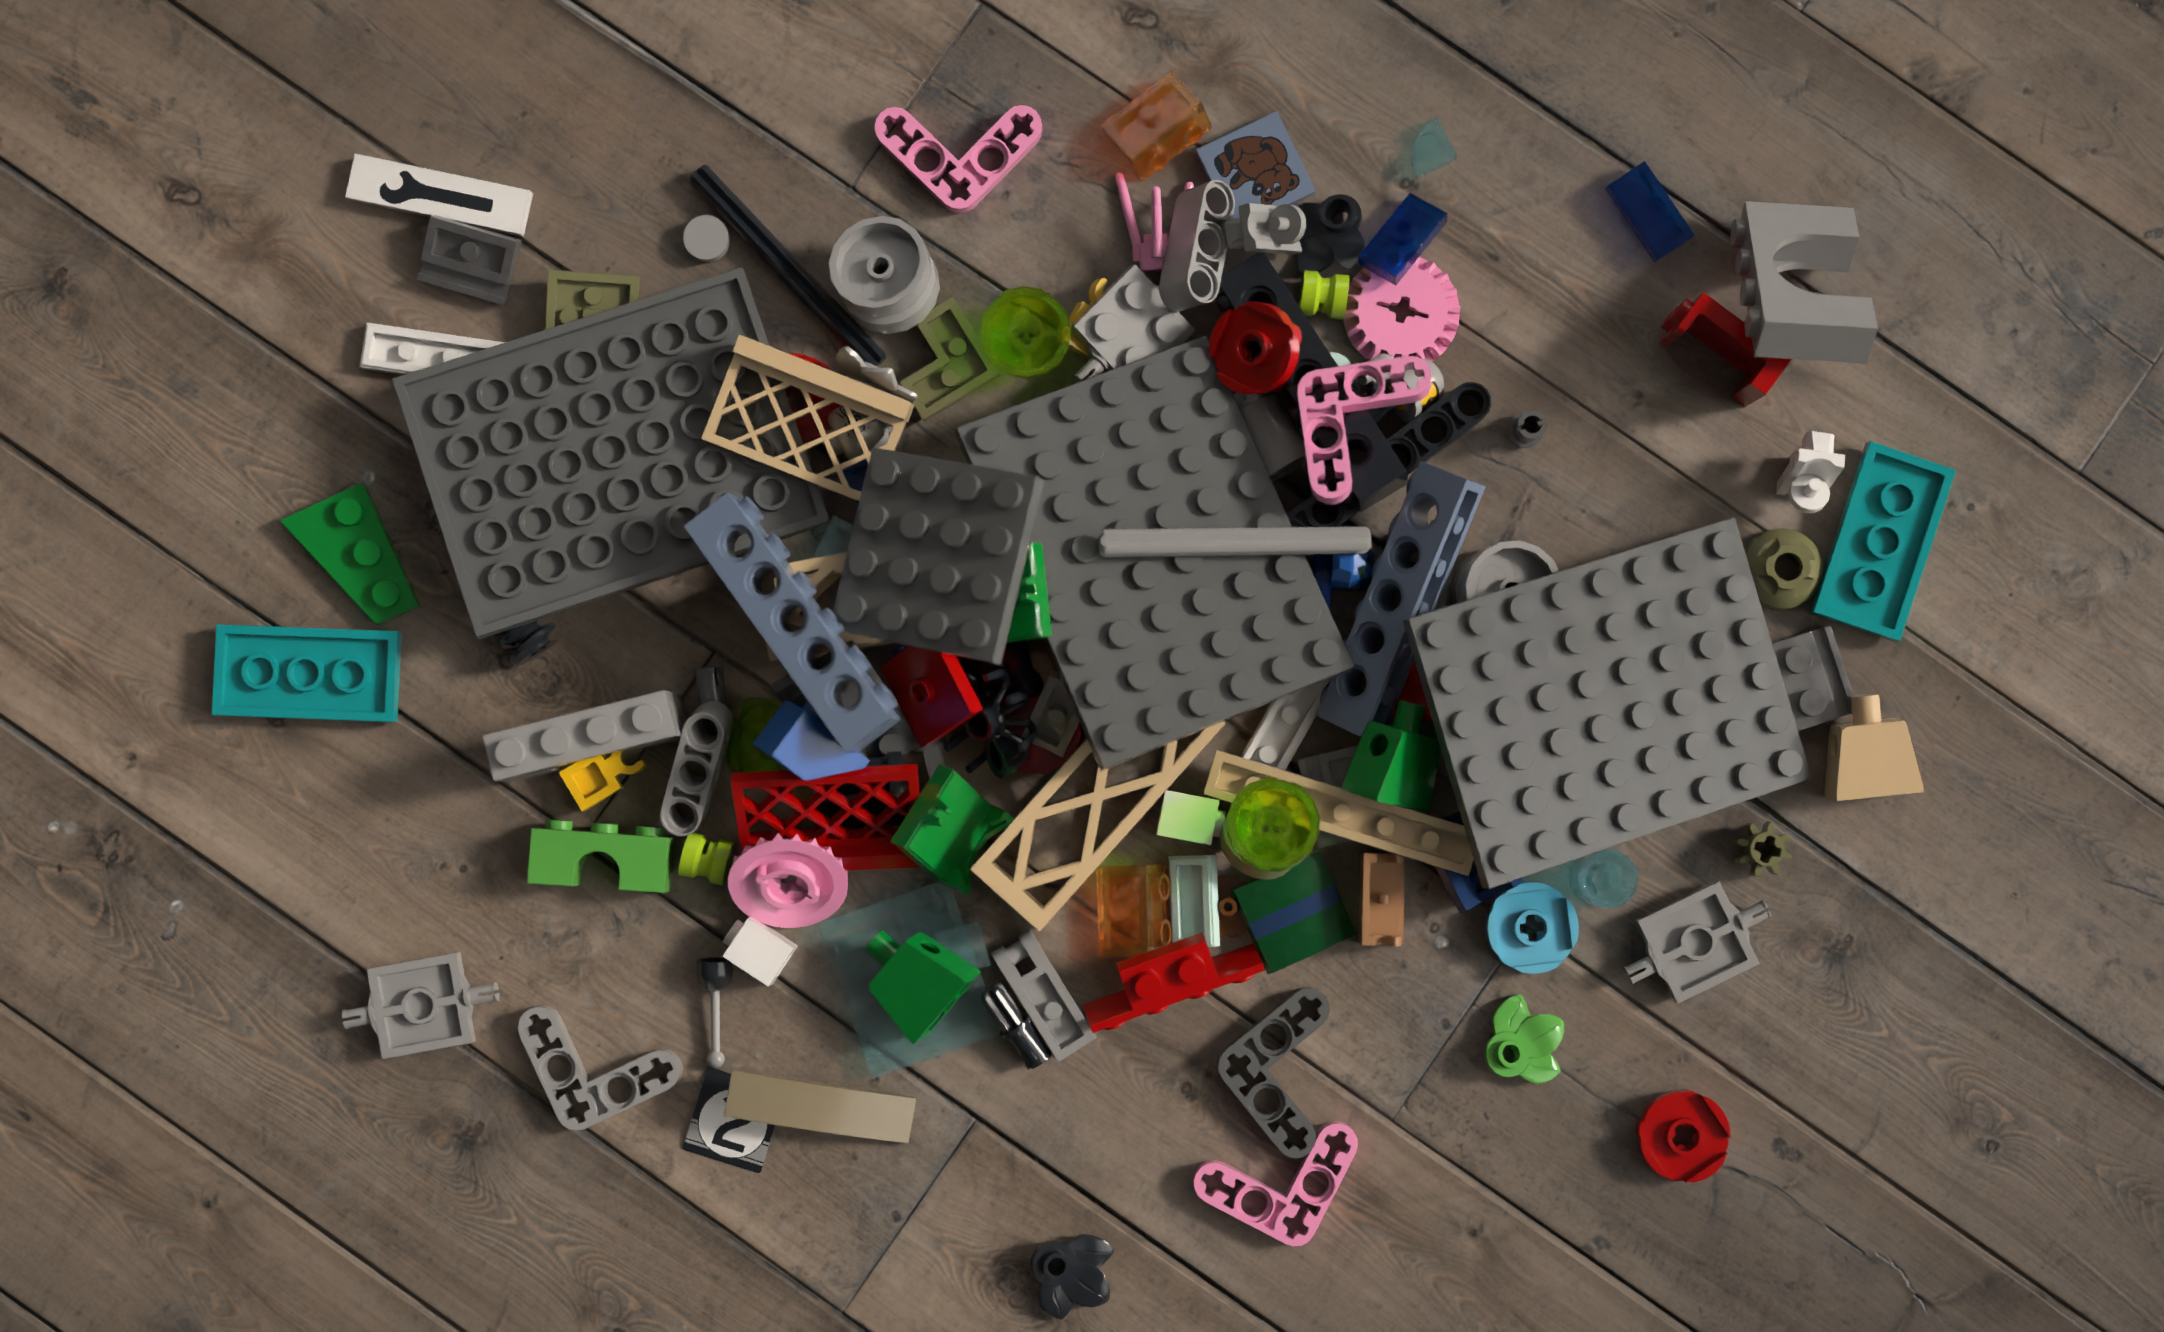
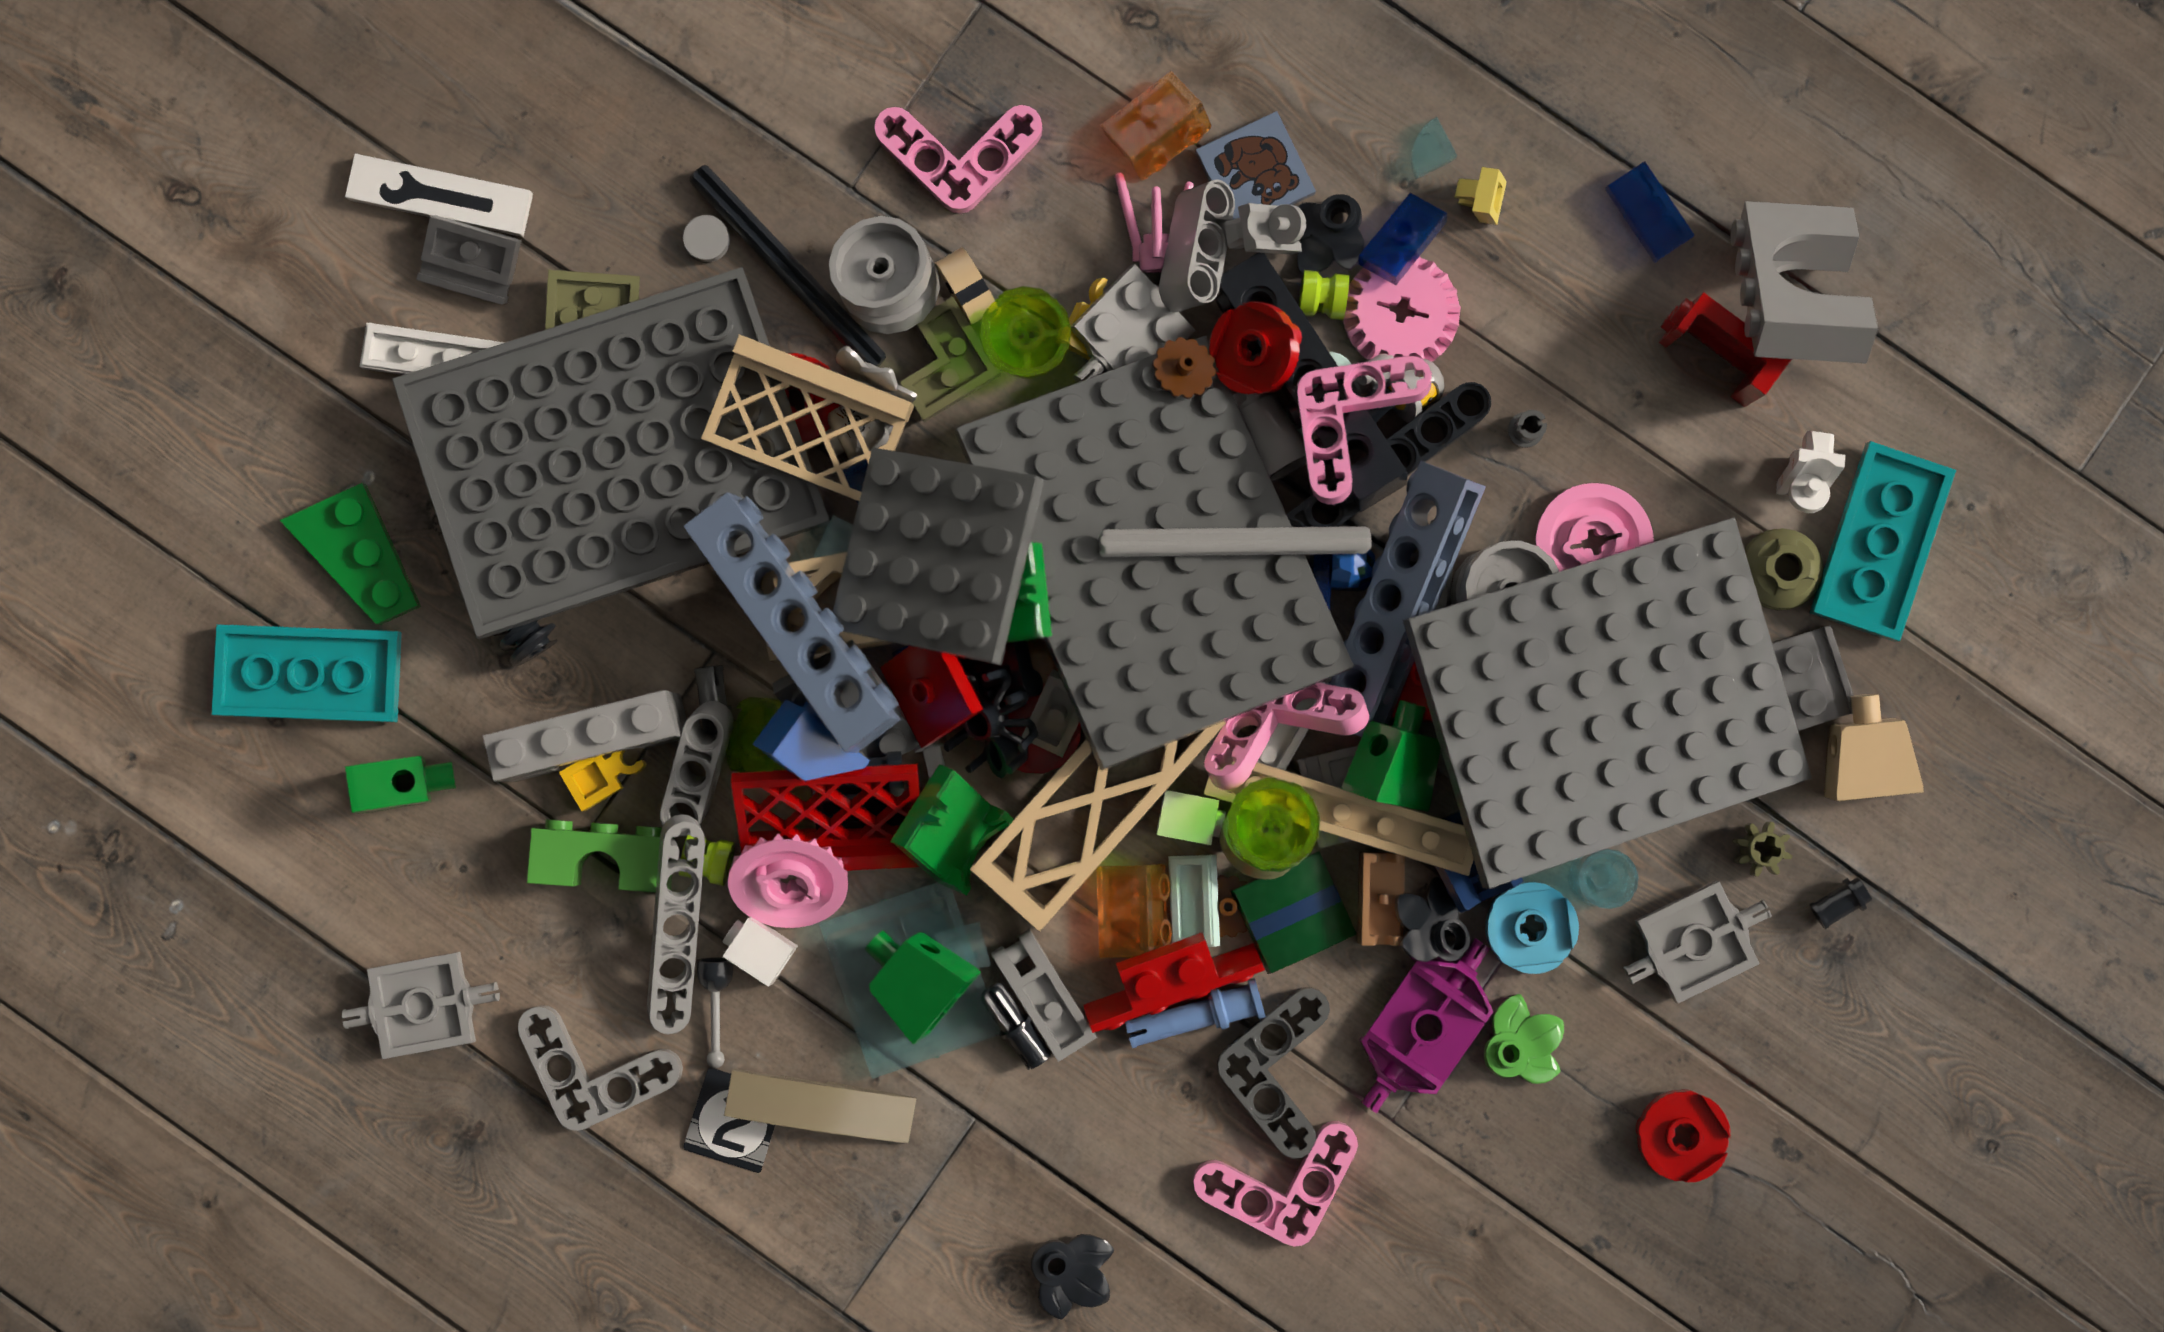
(375, 787): none -> green torso
(673, 903): none -> light grey beam
(965, 284): none -> tan piece
(1184, 368): none -> reddish brown piece
(1217, 1009): none -> medium blue pin
(1266, 718): none -> bright pink beam
(1392, 1043): none -> magenta plate
(1428, 923): none -> black plate
(1483, 194): none -> light yellow tile
(1594, 508): none -> bright pink gear
(1841, 902): none -> black pin

